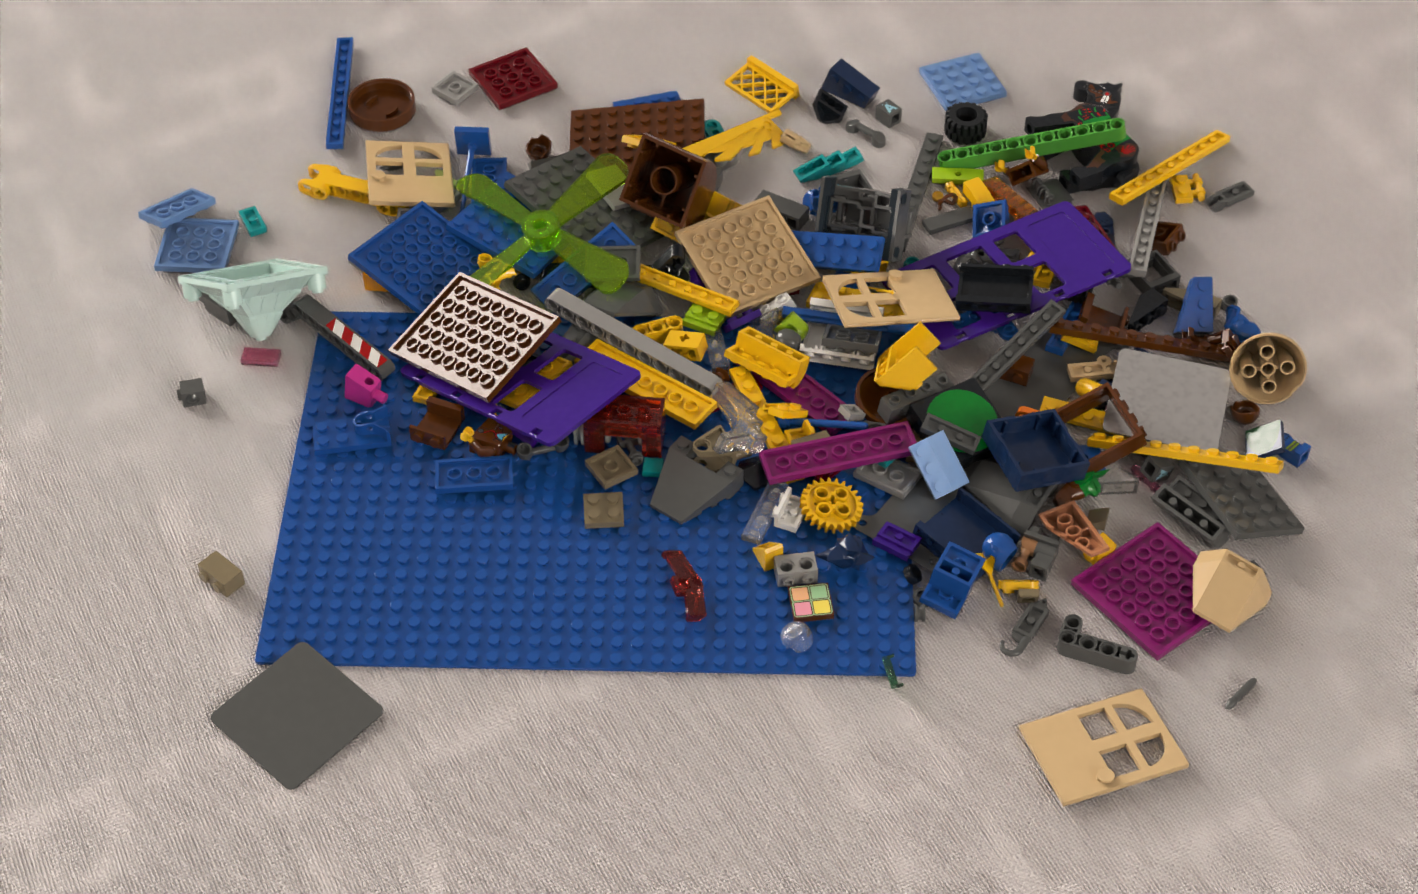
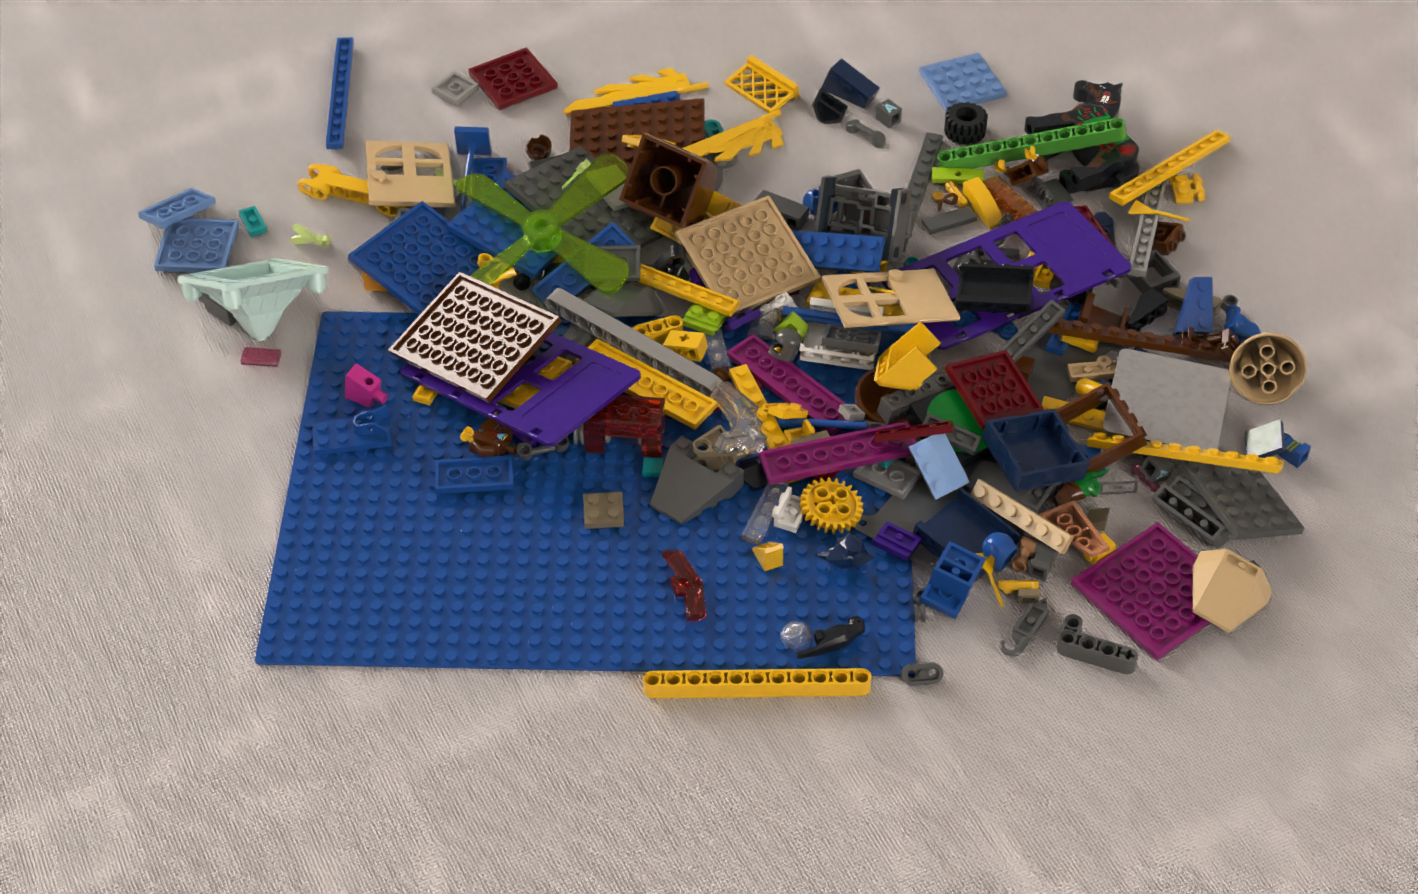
(192, 392): dark grey brick -> none
(221, 574): dark tan brick -> none
(296, 715): dark grey piece -> none
(306, 236): none -> yellowish green piece
(339, 335): dark grey beam -> none
(381, 104): reddish brown piece -> none
(438, 424): reddish brown panel -> none
(580, 169): none -> yellowish green piece
(611, 467): dark tan plate -> none
(635, 456): dark grey hinge -> none
(647, 86): none -> yellow animal
(744, 683): none -> yellow beam
(768, 358): yellow brick -> none
(795, 141): tan hinge -> none
(795, 569): light grey brick -> none
(811, 602): tile -> none
(829, 165): teal slope -> none
(834, 638): none -> black animal
(890, 672): clear green piece -> none
(912, 574): black tile -> none
(914, 431): none -> dark red tile
(921, 674): none -> dark grey plate
(989, 216): blue slope -> none
(993, 387): none -> dark red plate
(1022, 516): none -> tan plate
(1075, 760): tan door -> none
(1140, 208): none -> yellow piece
(1230, 196): dark grey hinge -> none
(1232, 702): dark grey piece -> none
(1244, 412): reddish brown hair -> none

